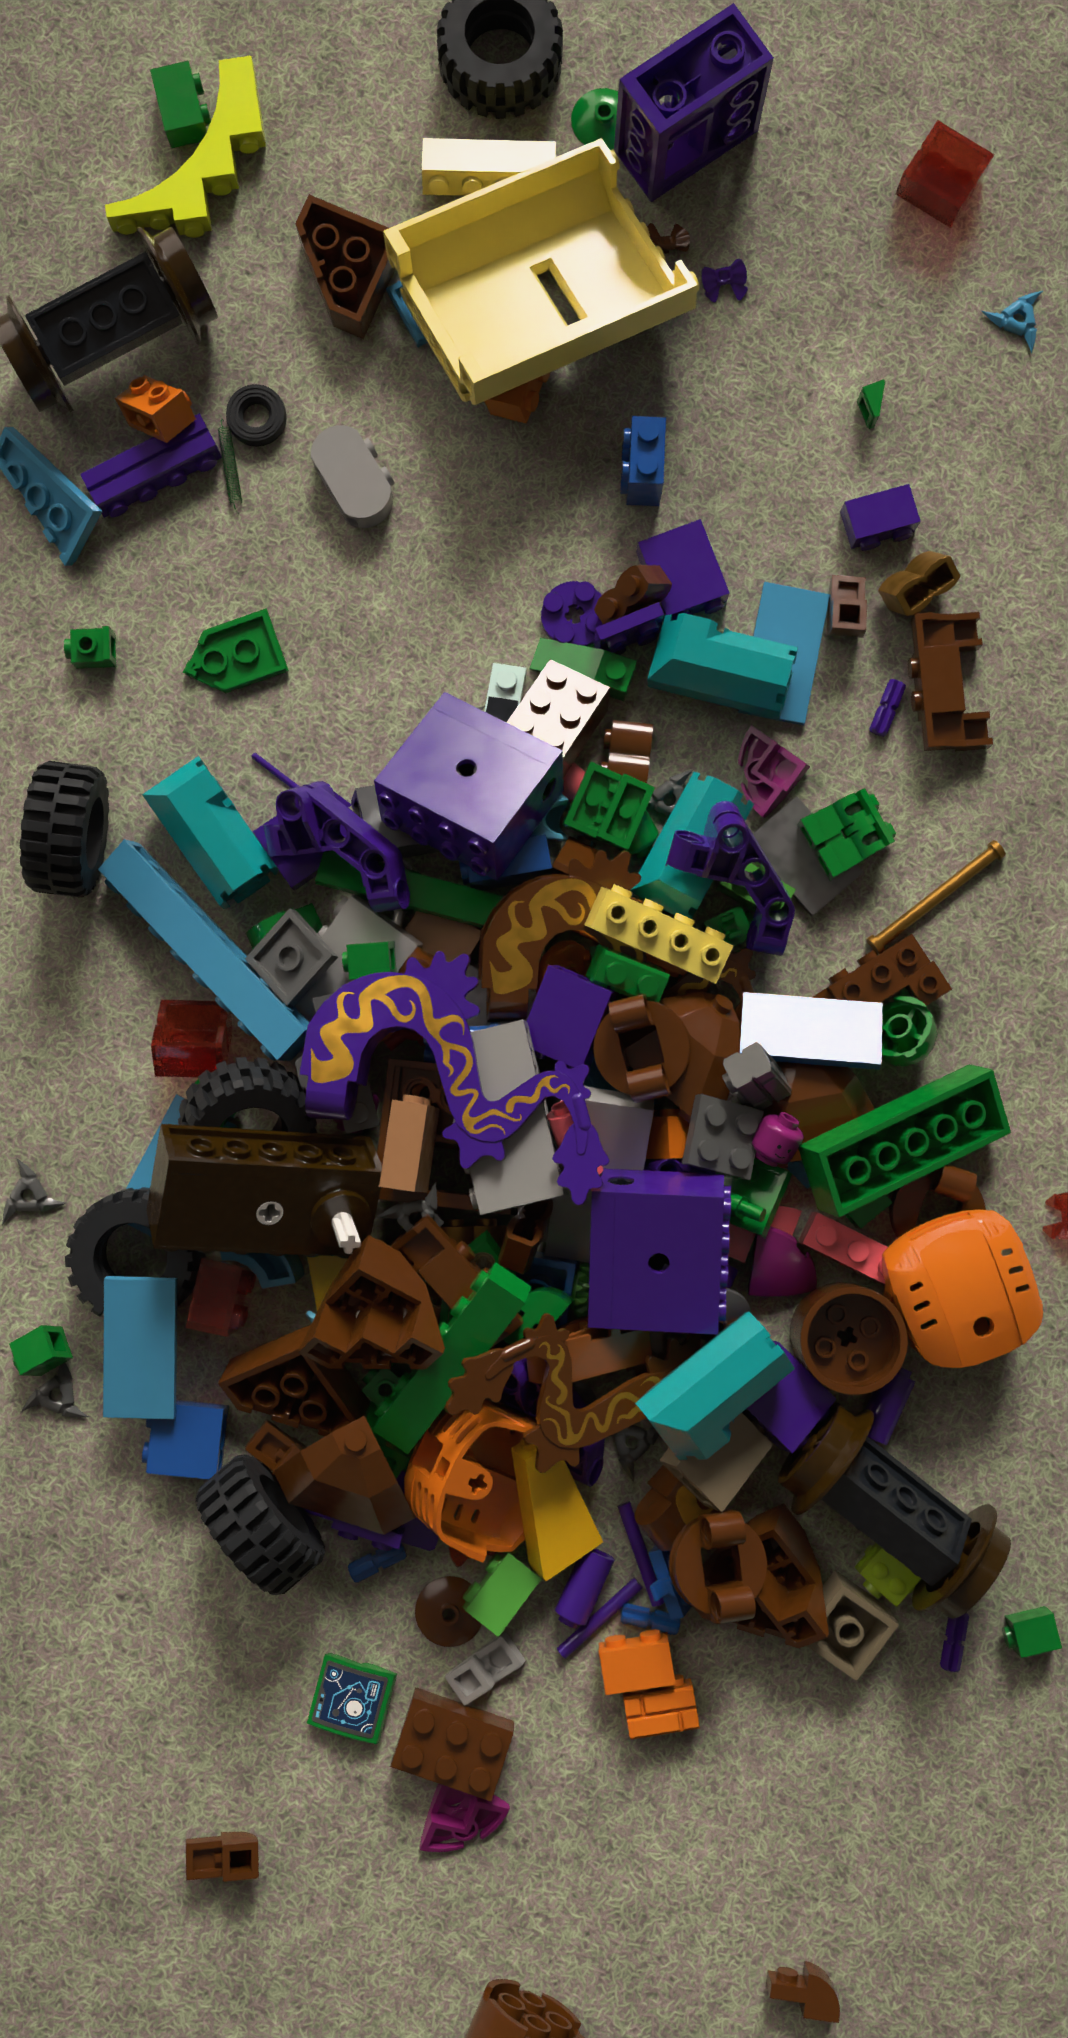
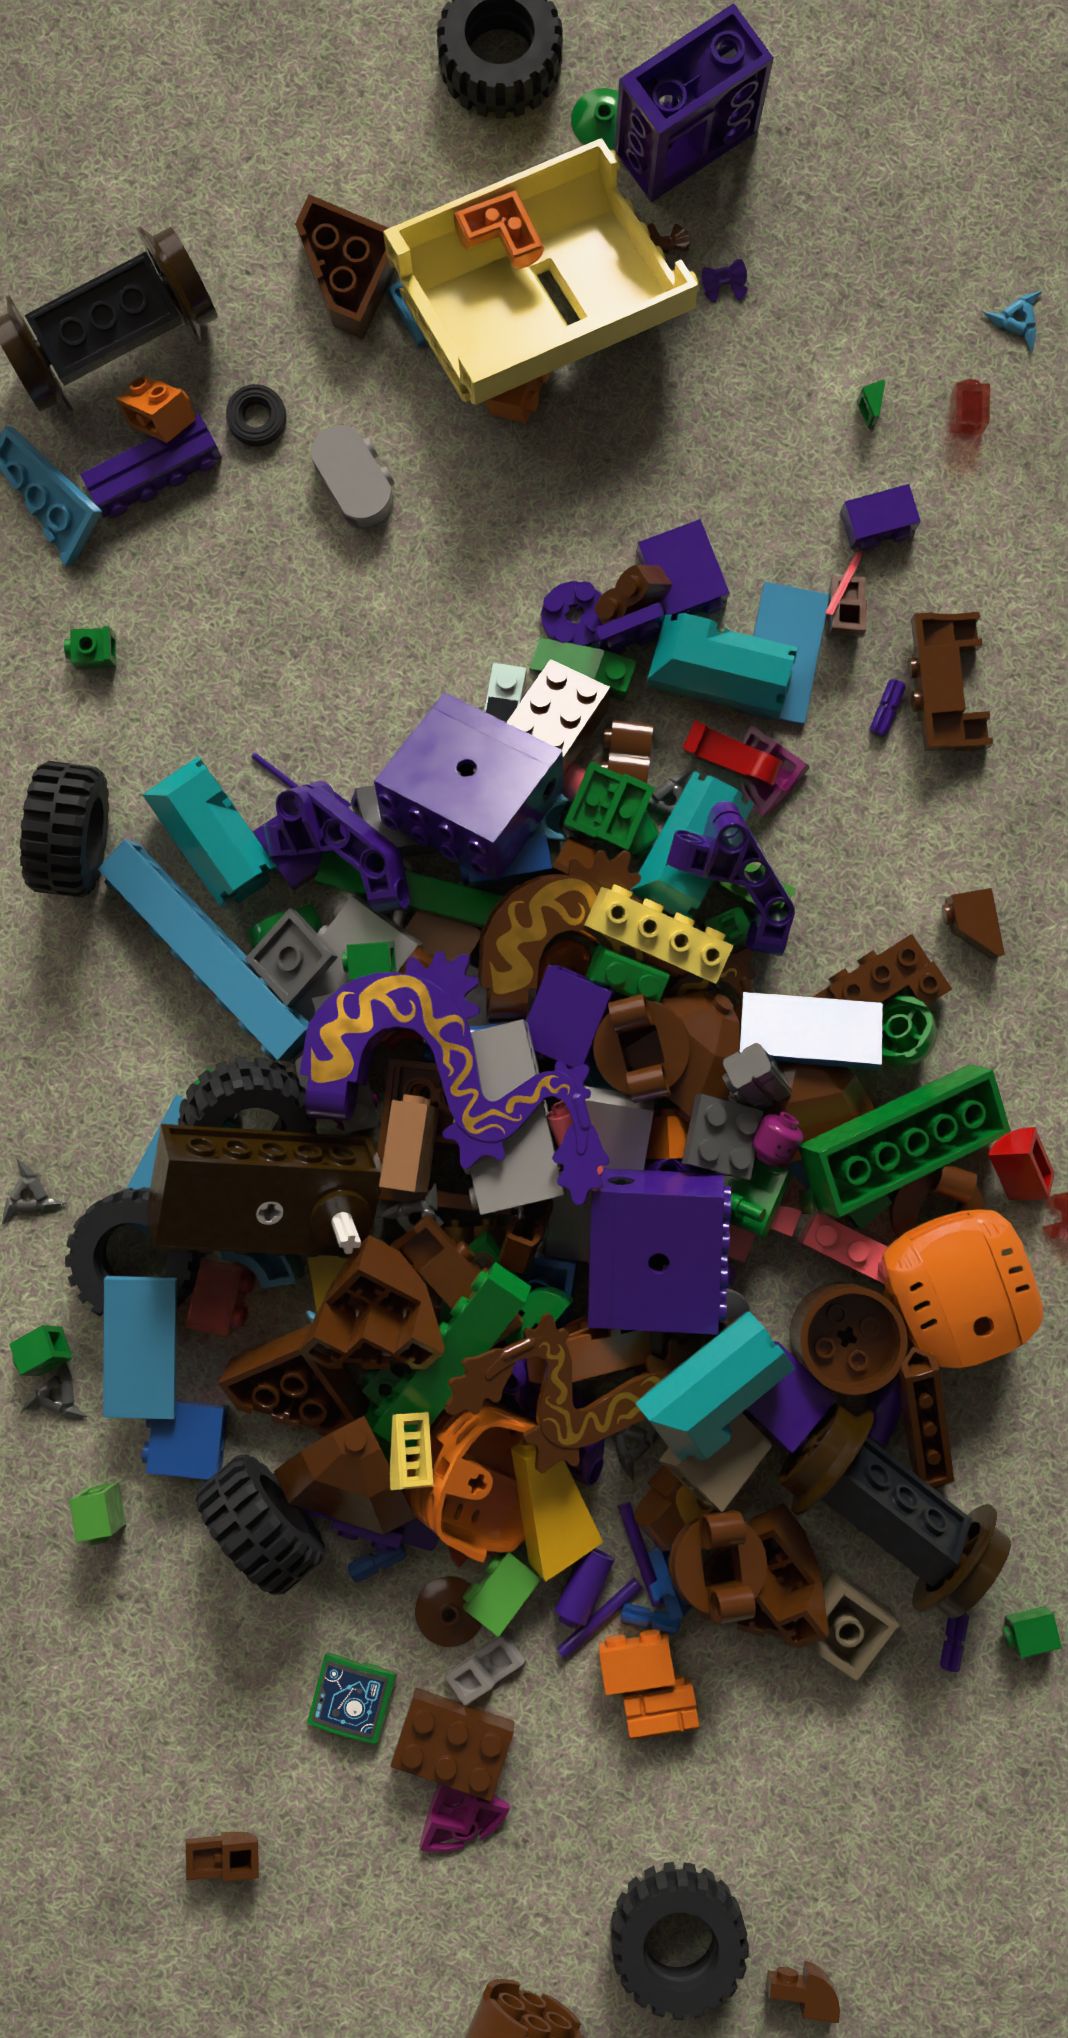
(97, 1513): none -> bright green brick
(180, 104): green brick -> none
(190, 1038): clear red piece -> none
(211, 168): neon yellow arch -> none
(224, 461): green piece -> none
(237, 653): green tile -> none
(273, 1445): reddish brown brick -> none
(423, 1463): none -> light yellow slope
(471, 165): brick -> none
(501, 218): none -> orange brick
(580, 1291): bright green gear -> none
(643, 461): blue brick -> none
(690, 1986): none -> black tyre
(731, 755): none -> red leg
(780, 1266): magenta brick -> none
(796, 861): flat silver tile -> none
(806, 1202): none -> green sticker
(844, 583): none -> coral piece
(861, 825): green hips -> none
(886, 1575): lime head -> none
(923, 578): pearl gold brick -> none
(925, 1418): none -> reddish brown brick
(946, 175): clear red piece -> none
(969, 407): none -> clear red brick
(975, 921): none -> reddish brown slope
(994, 851): pearl gold bar -> none
(1022, 1165): none -> red brick

